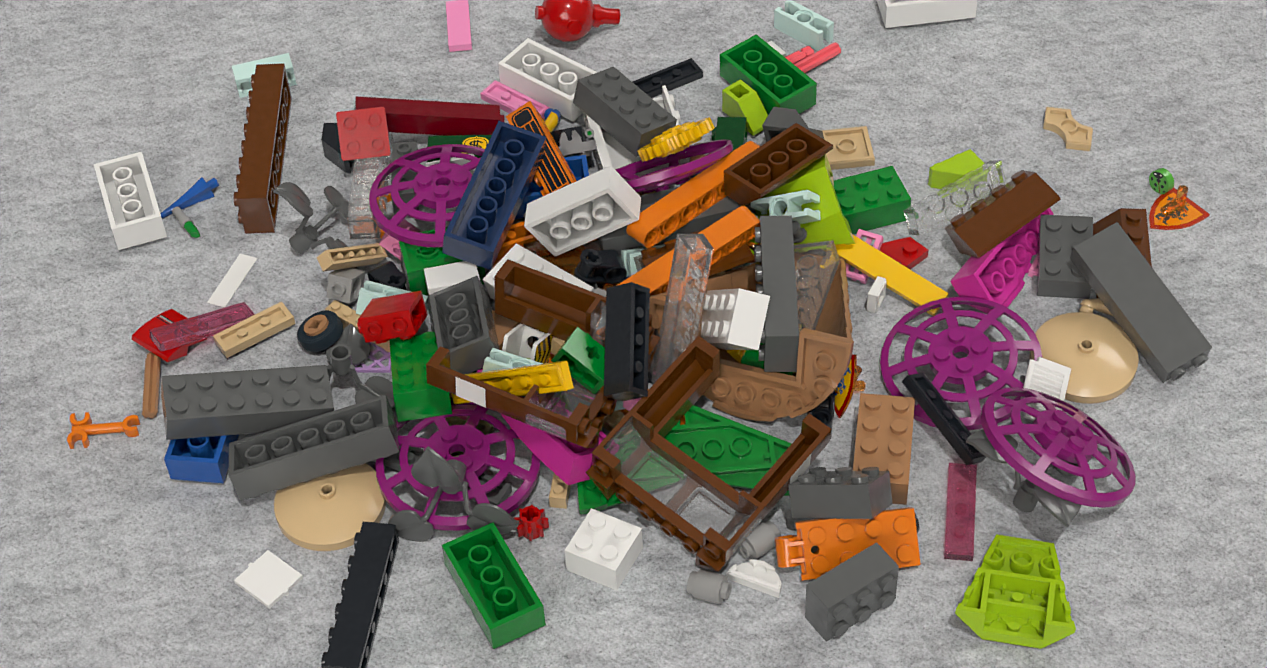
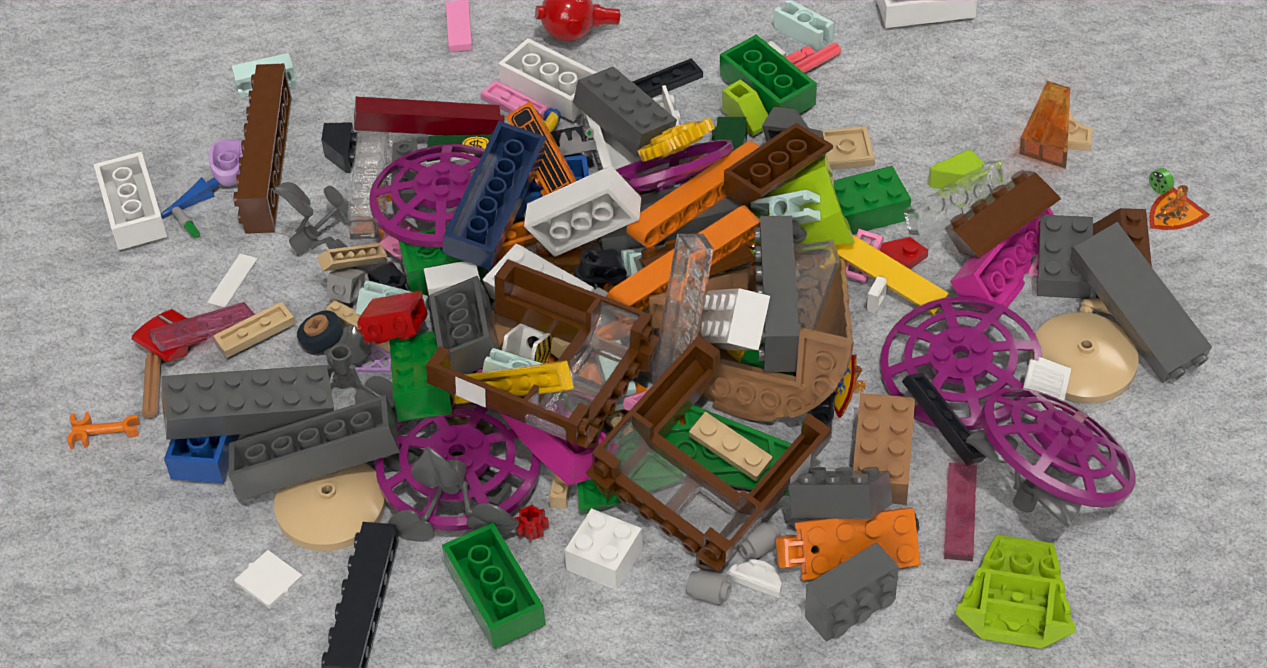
(225, 160): none -> lavender piece
(363, 133): bracket -> none
(584, 359): green brick -> none
(626, 342): black brick -> none
(730, 446): none -> tan plate
(1048, 127): none -> clear orange wedge

